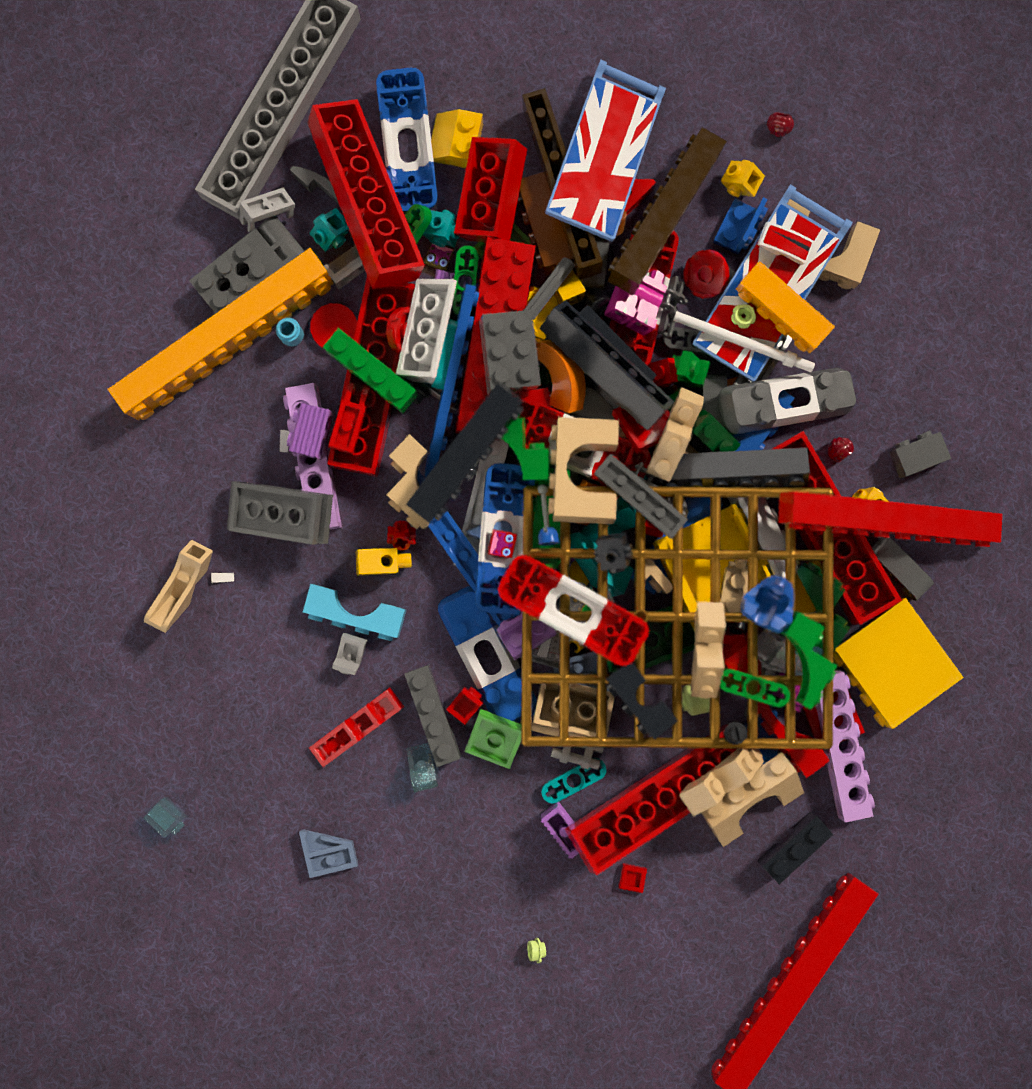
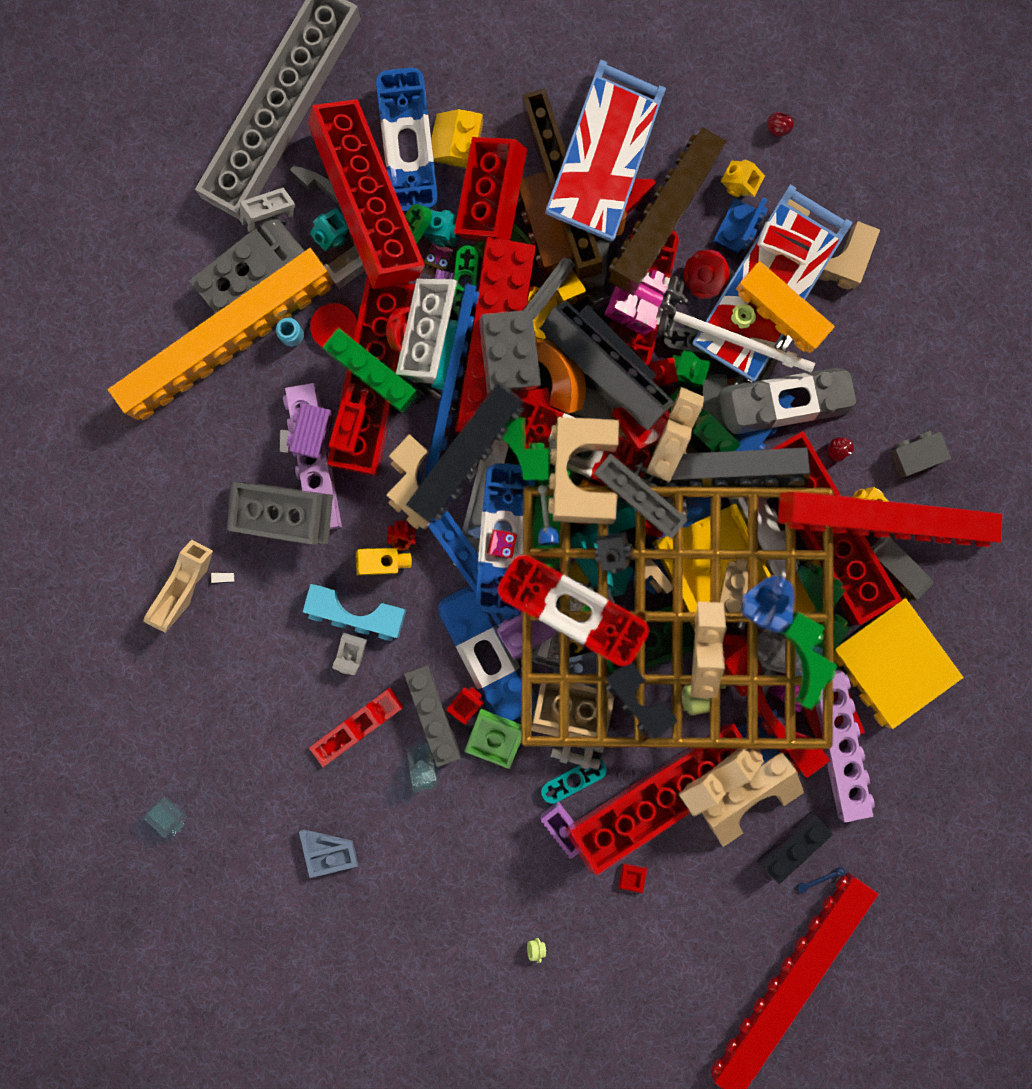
(735, 733): black piece -> none
(773, 686): green beam -> none
(802, 887): none -> dark blue hinge

